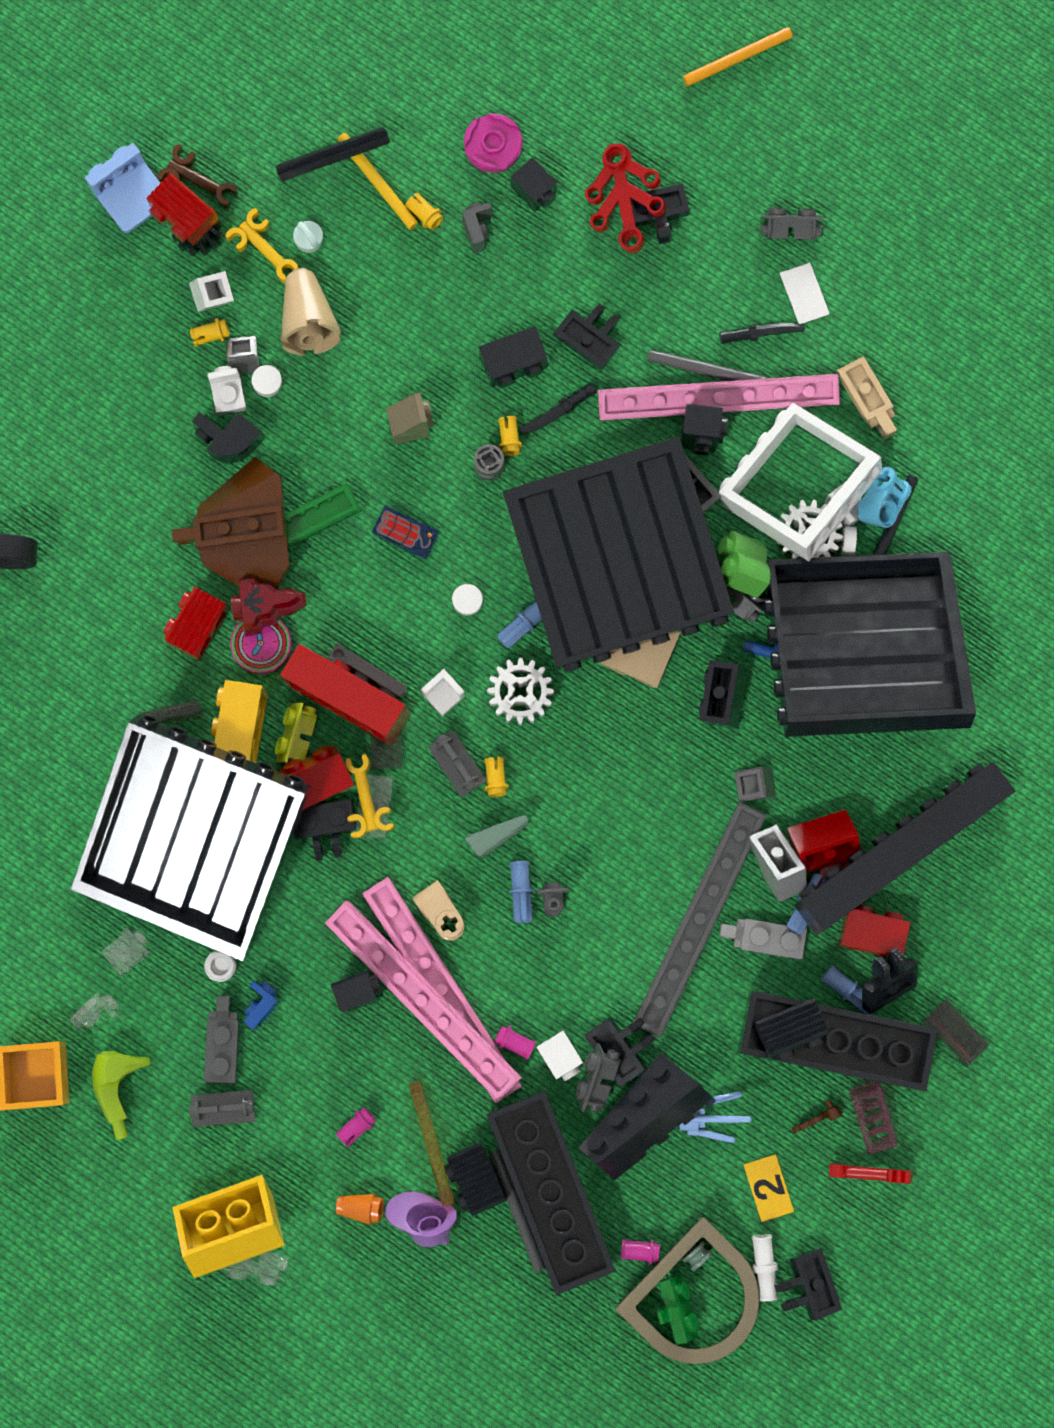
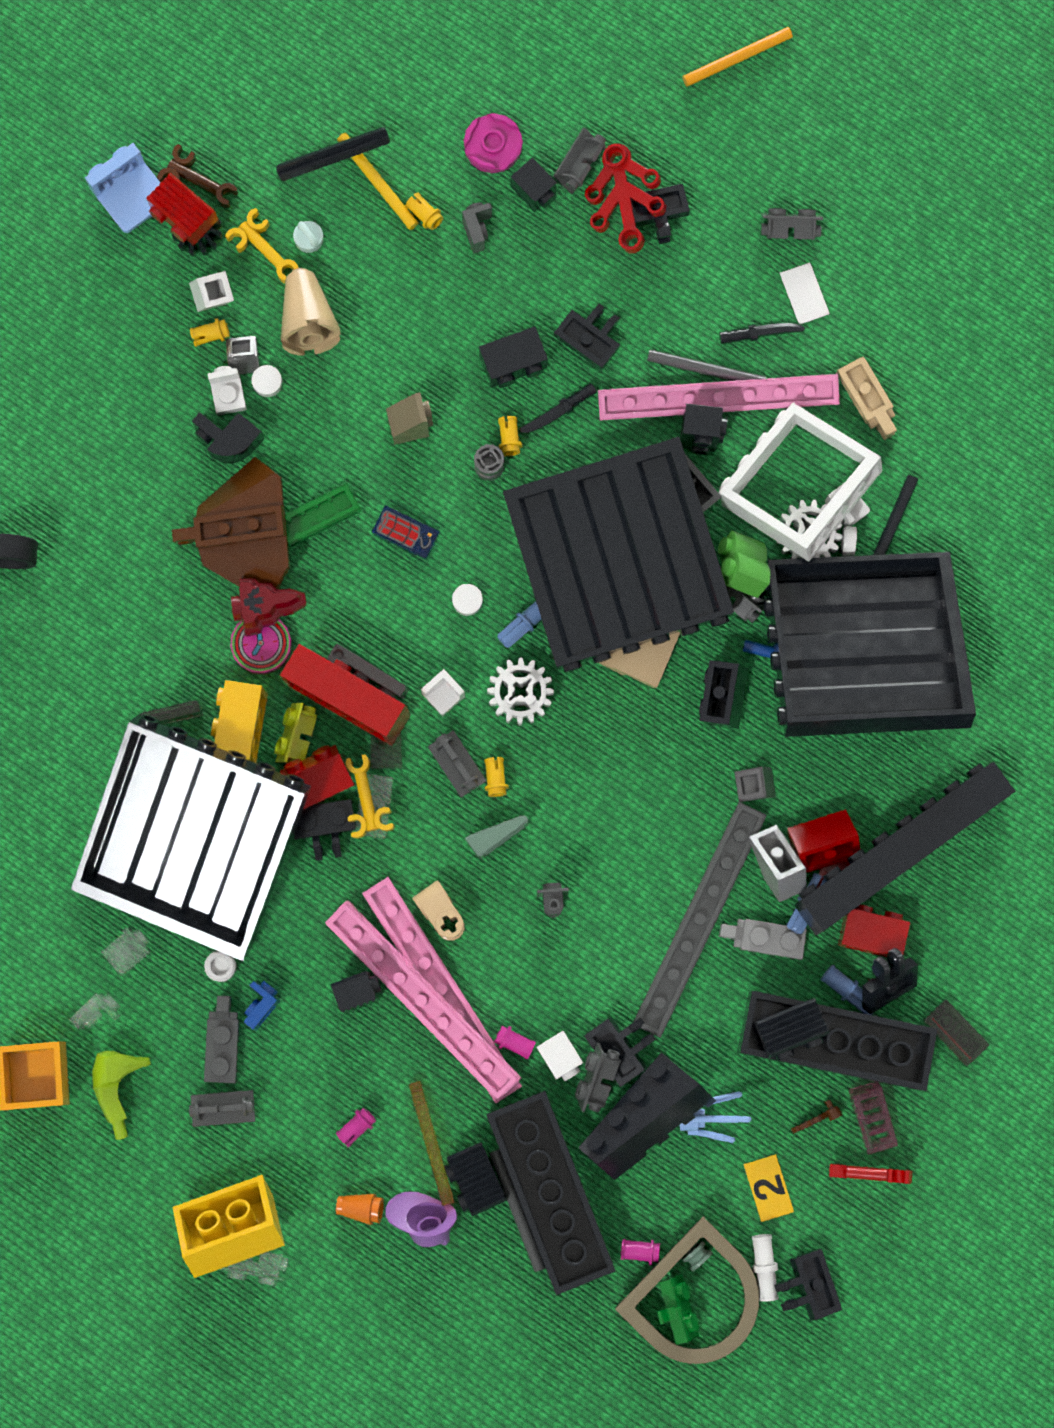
(195, 623): red brick -> none
(521, 891): medium blue axle -> none
(578, 160): none -> dark grey hinge
(884, 501): medium azure piece -> none

